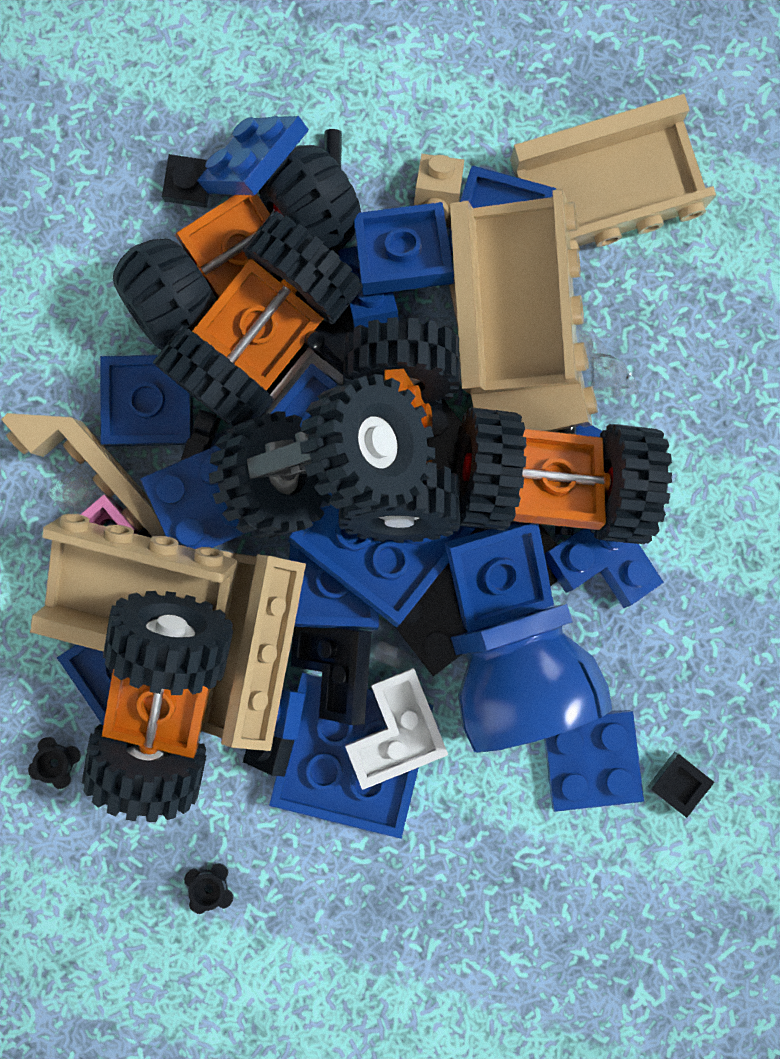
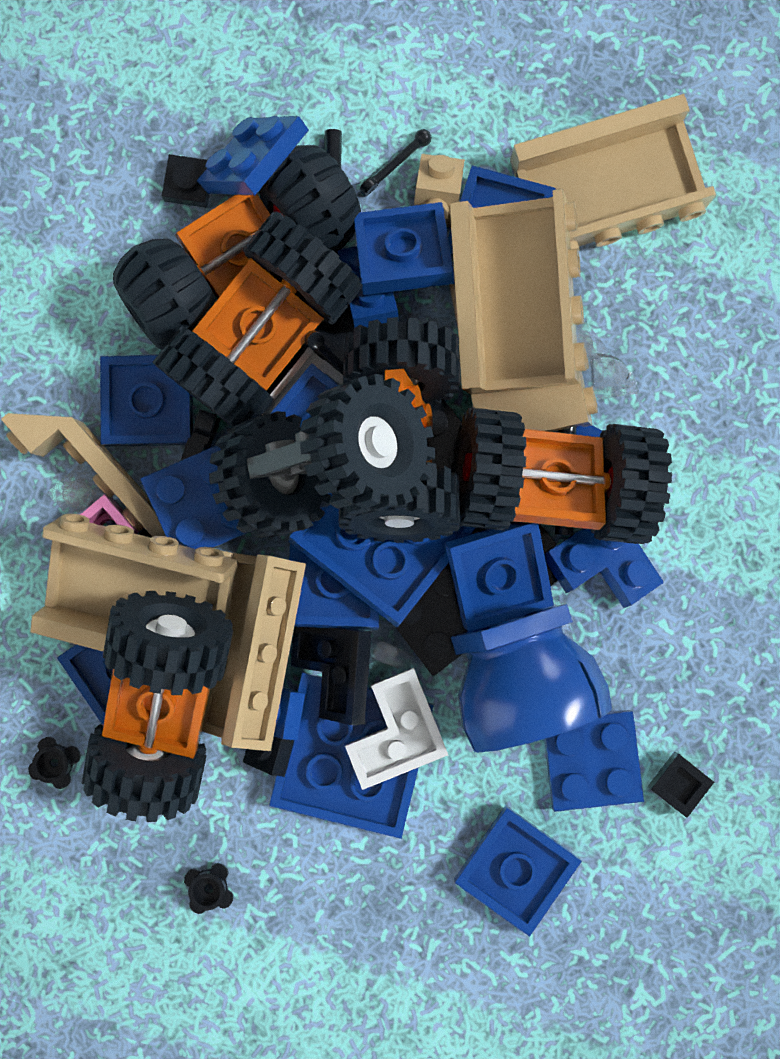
(422, 139): none -> black hinge
(517, 870): none -> blue plate

